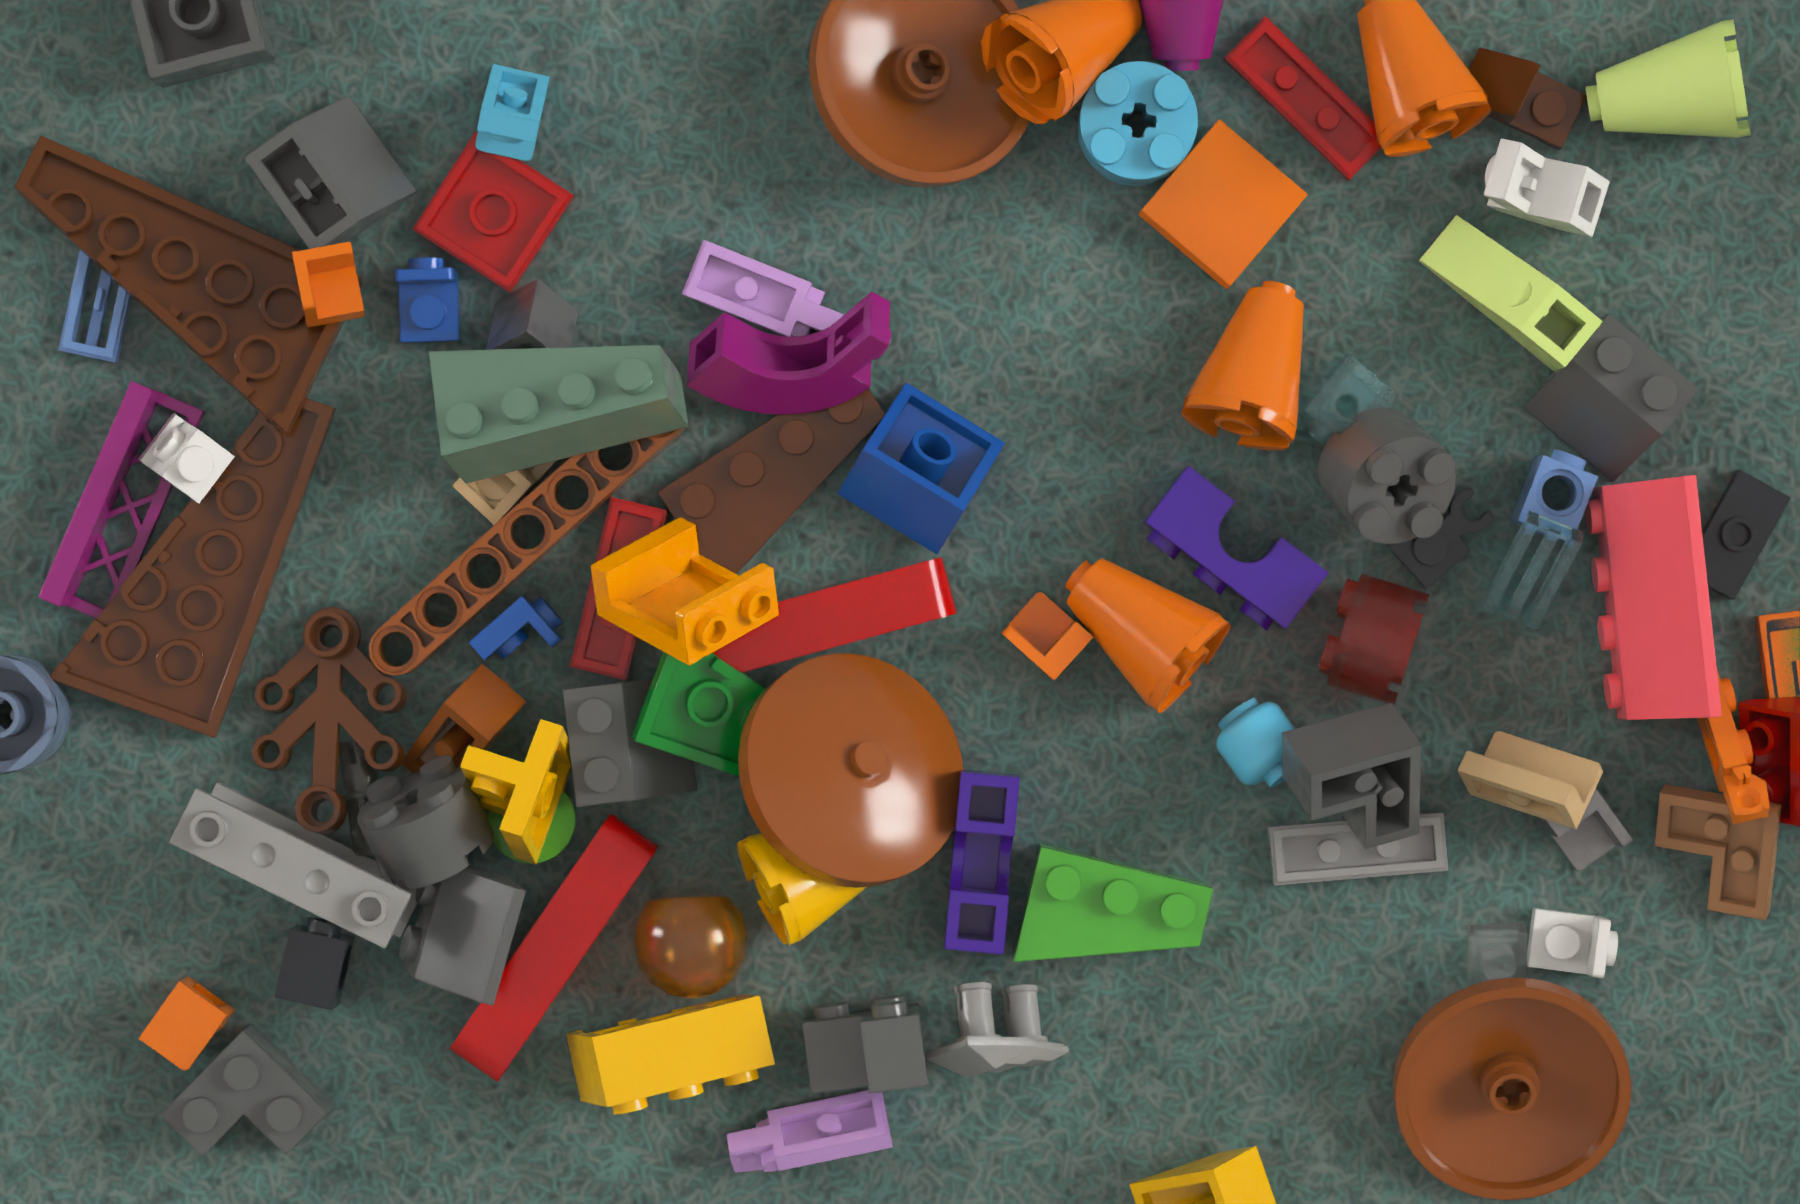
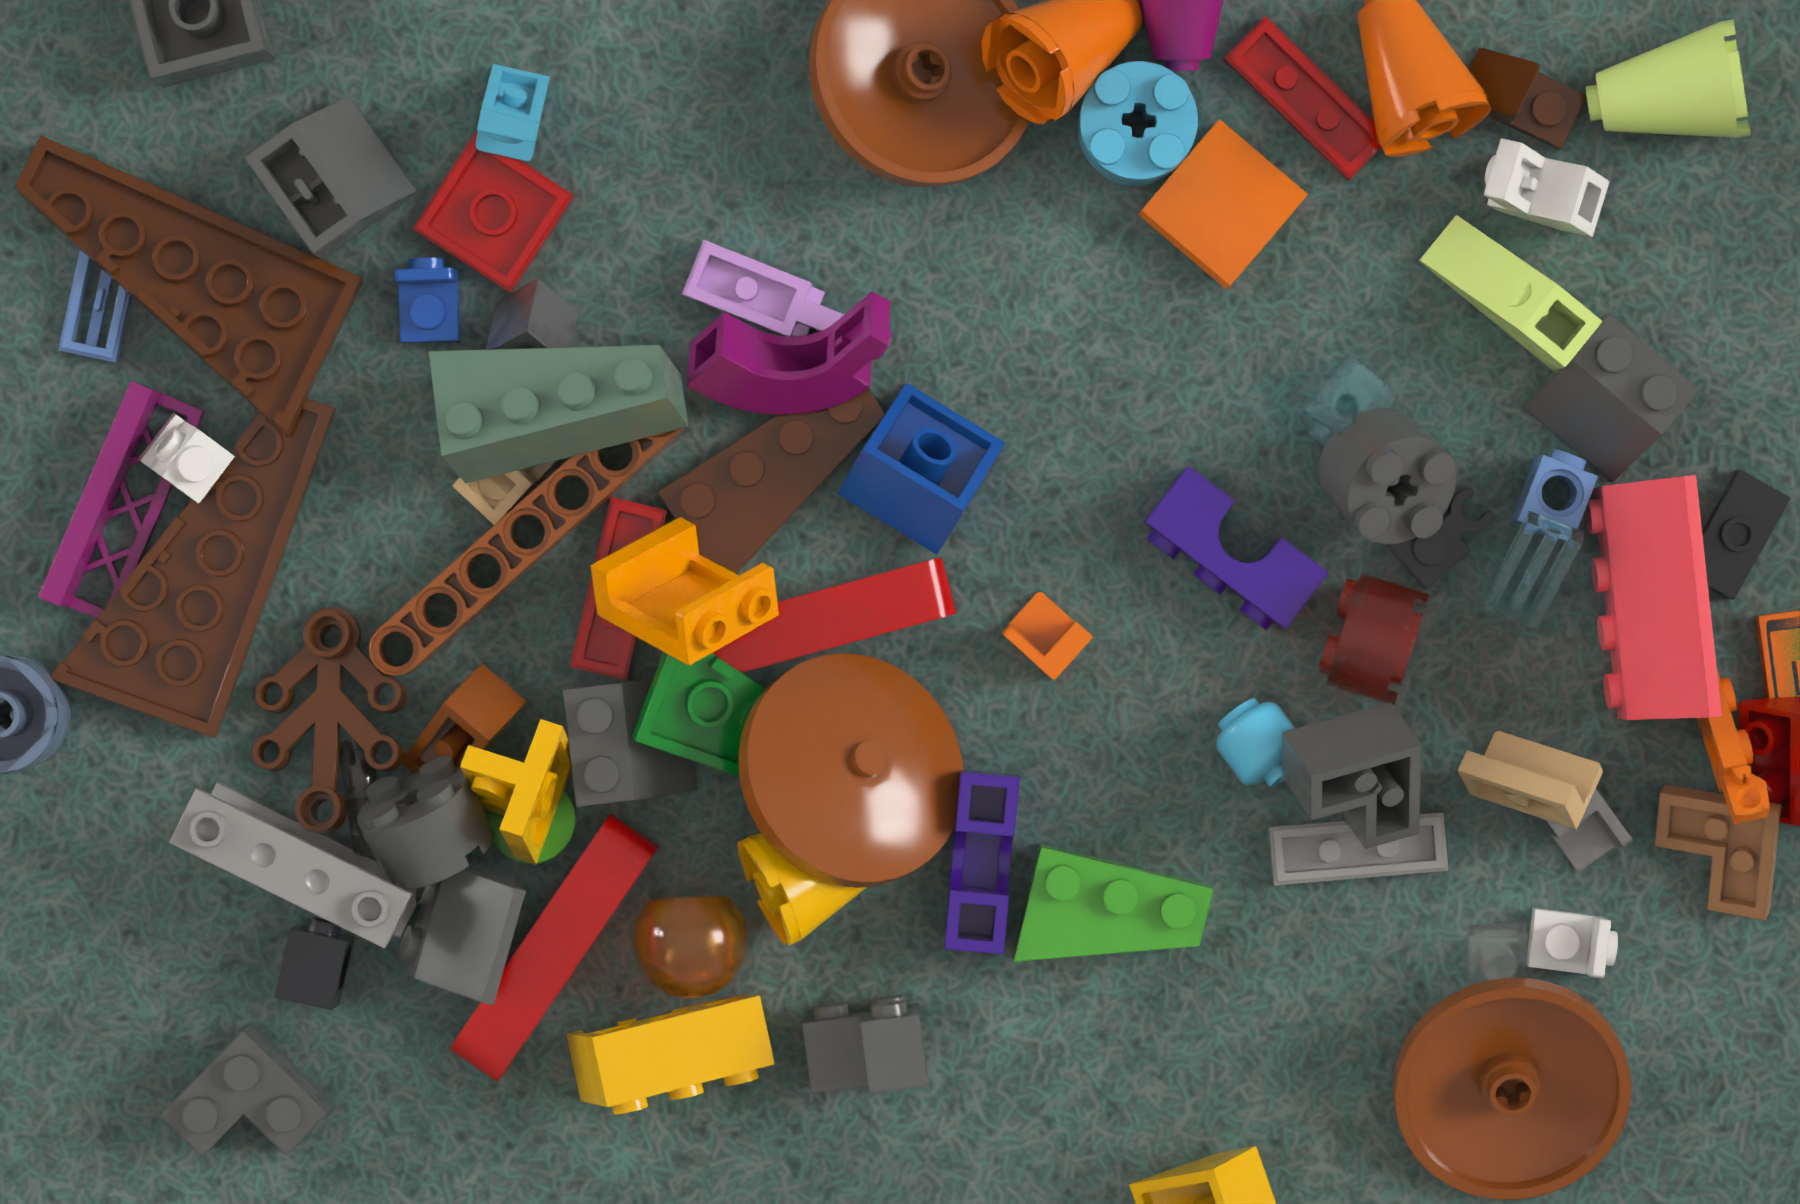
(186, 1023): orange panel -> none
(328, 284): orange panel -> none
(507, 632): blue bracket -> none
(812, 1133): lavender hinge -> none
(983, 1050): light grey connector -> none
(1145, 629): orange cone -> none
(1253, 372): orange cone -> none

